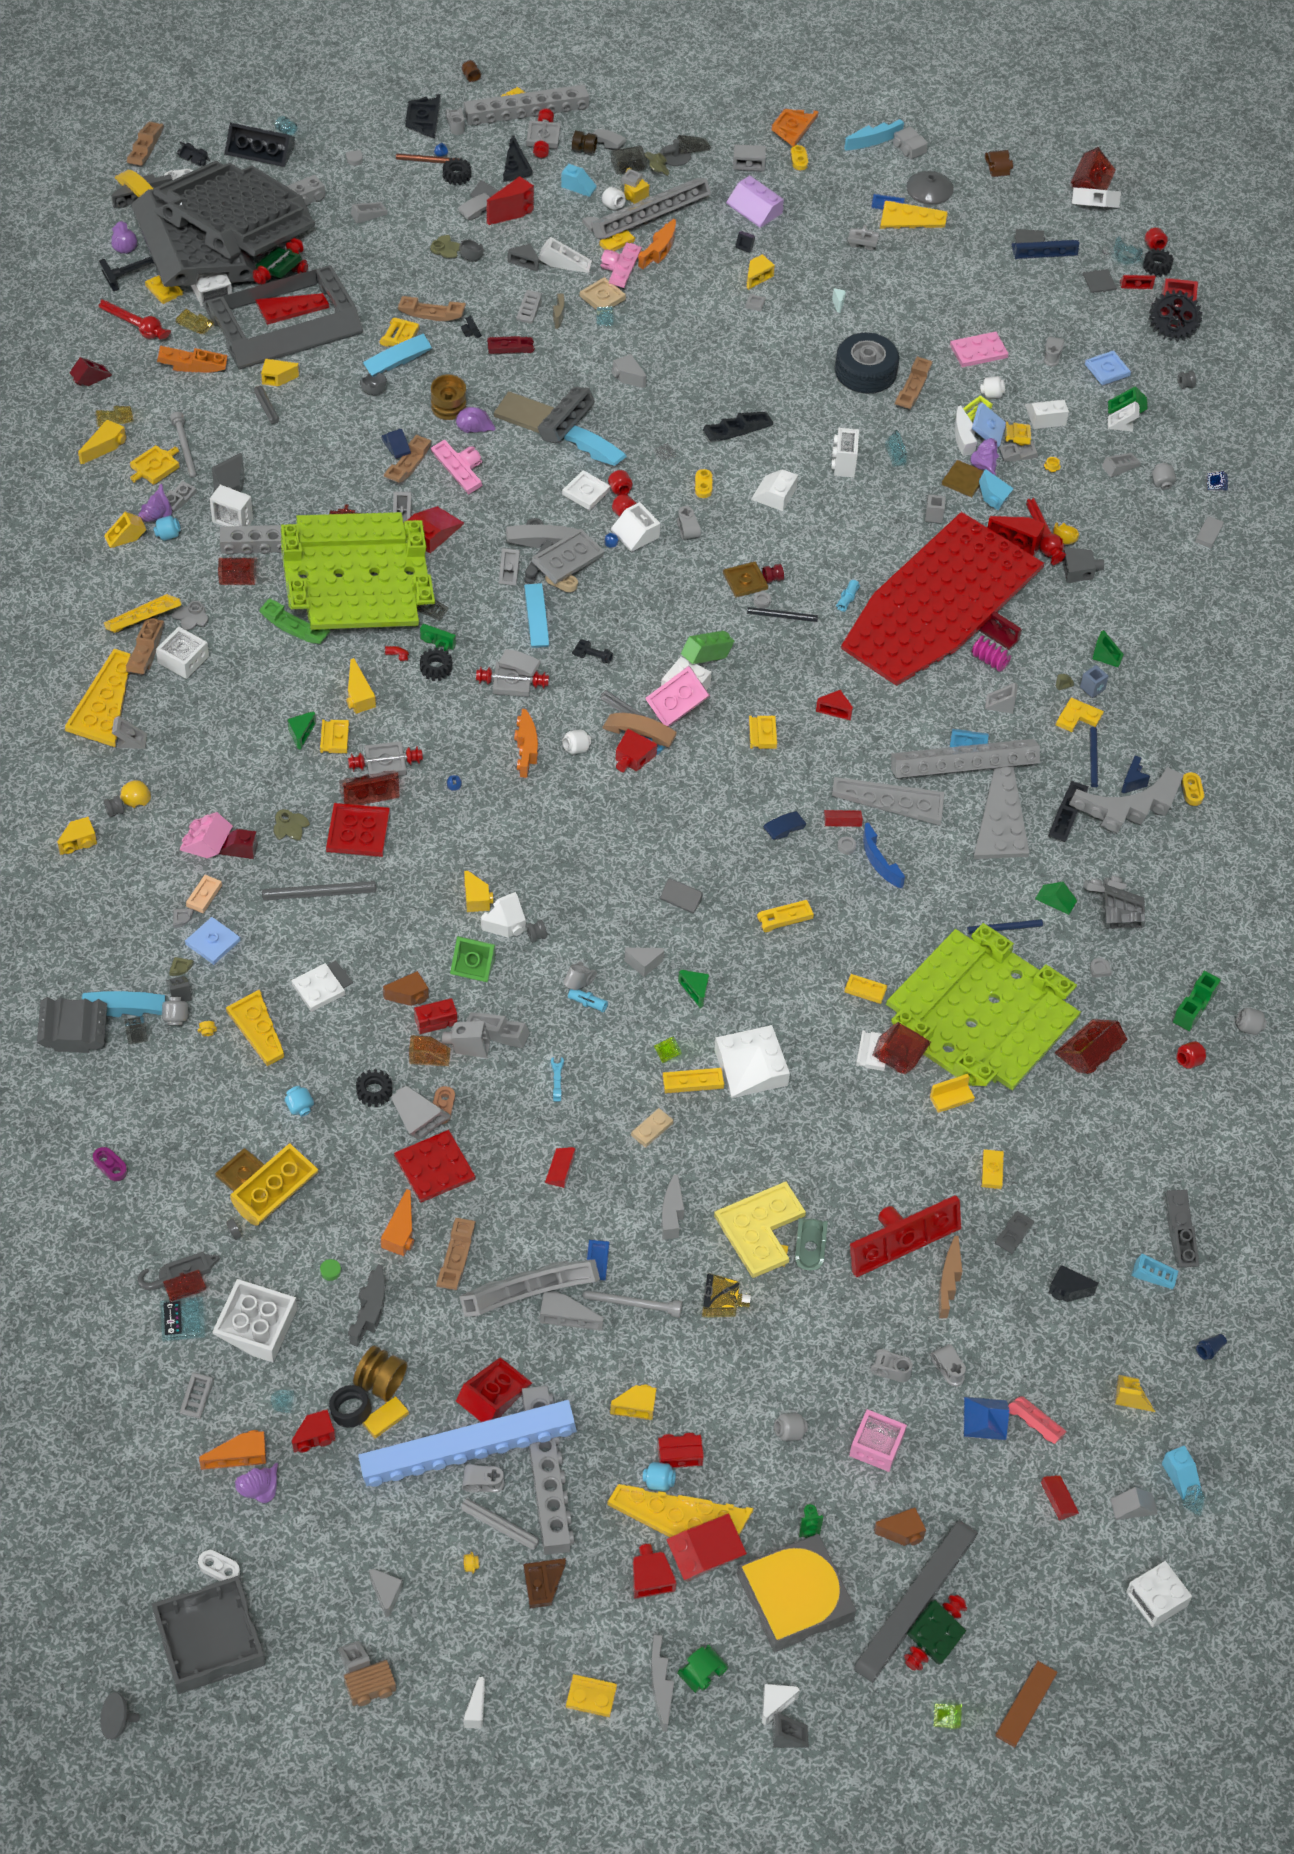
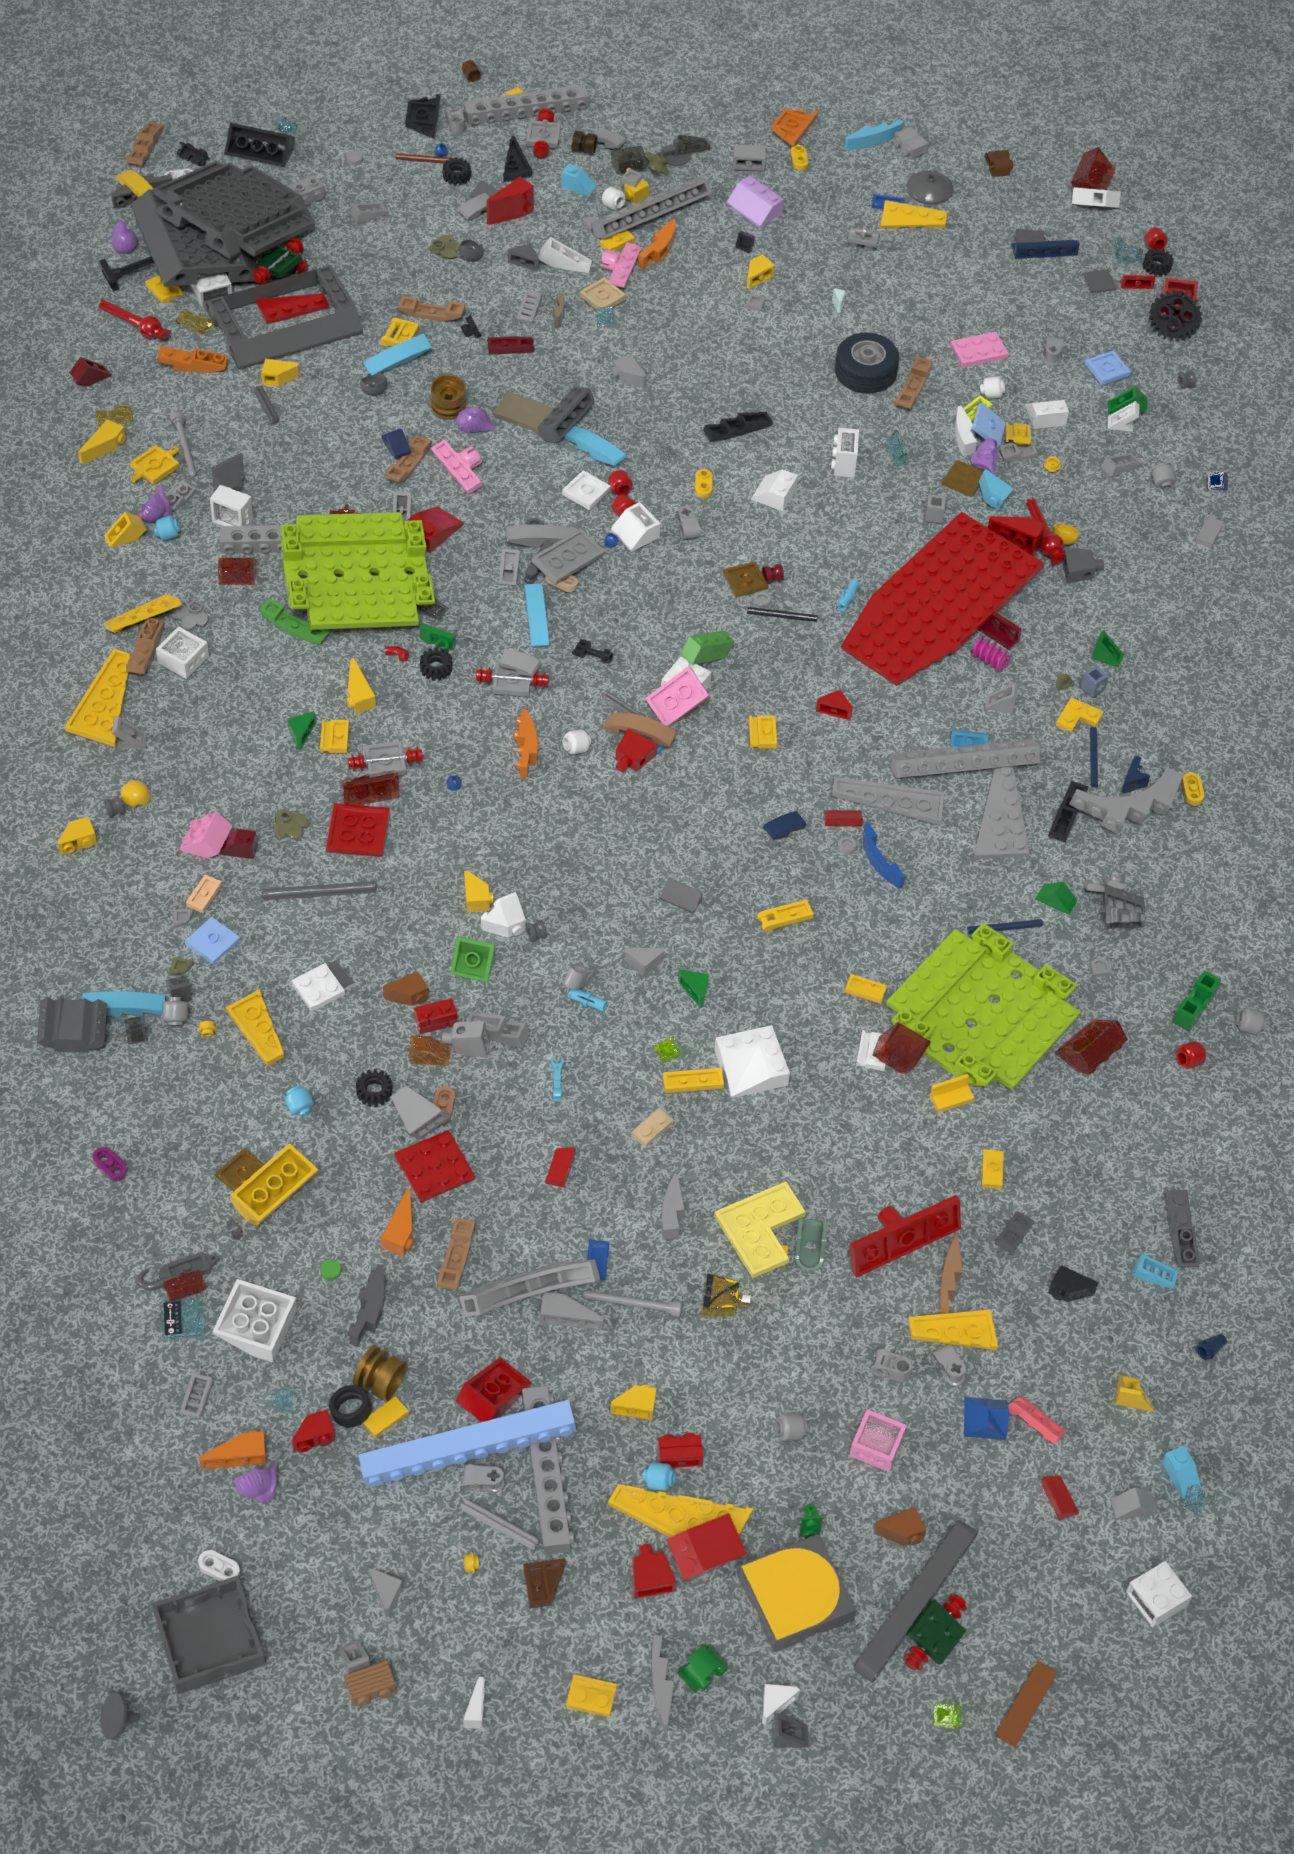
(960, 1329): none -> yellow wing

